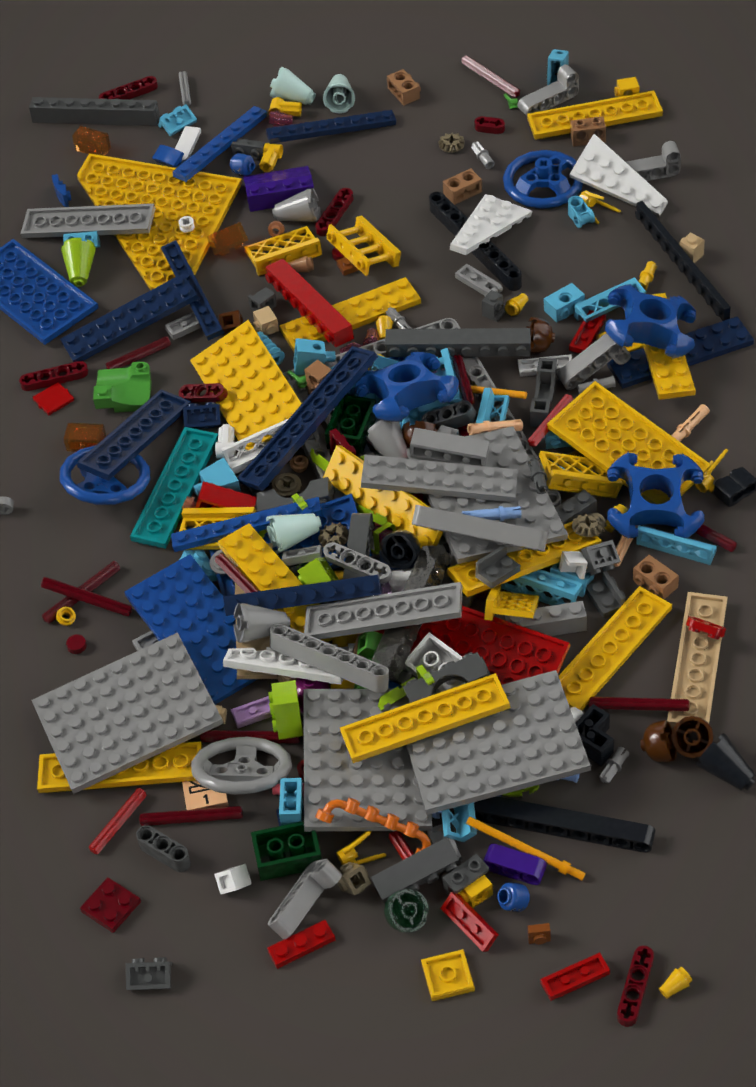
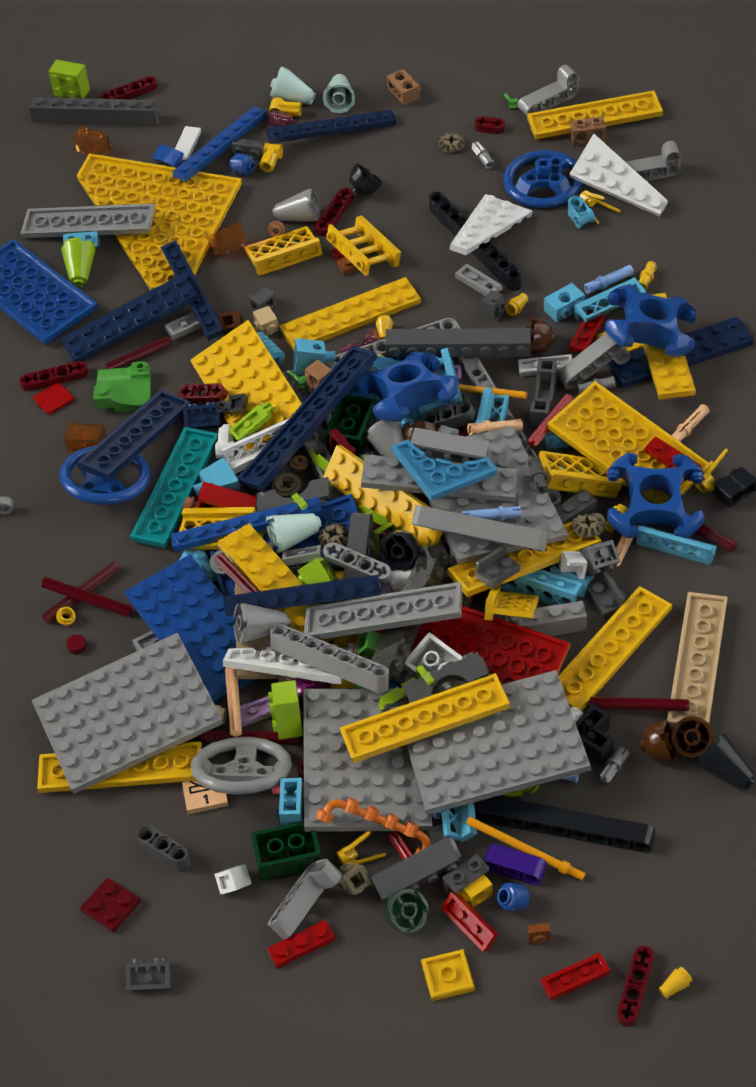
(61, 191): blue slope -> none
(69, 79): none -> lime brick
(117, 821): red axle -> none
(177, 120): medium azure bracket -> none
(184, 86): light grey axle -> none
(186, 224): white bush -> none
(191, 815): dark red axle -> none
(233, 702): none -> light nougat axle
(236, 405): none -> black plate
(252, 421): none -> lime hinge
(273, 187): dark purple slope -> none
(303, 264): medium nougat cone -> none
(309, 303): red brick -> none
(363, 180): none -> black cylinder
(398, 320): light grey axle -> none
(439, 475): none -> dark azure plate
(462, 186): medium nougat brick -> none
(463, 379): dark red axle -> none
(490, 76): axle -> none
(555, 60): medium azure torso -> none
(602, 282): none -> light blue pin
(626, 87): yellow brick -> none
(655, 577): medium nougat brick -> none
(662, 452): none -> red plate
(683, 261): black plate -> none
(693, 246): tan brick -> none
(714, 631): red plate -> none

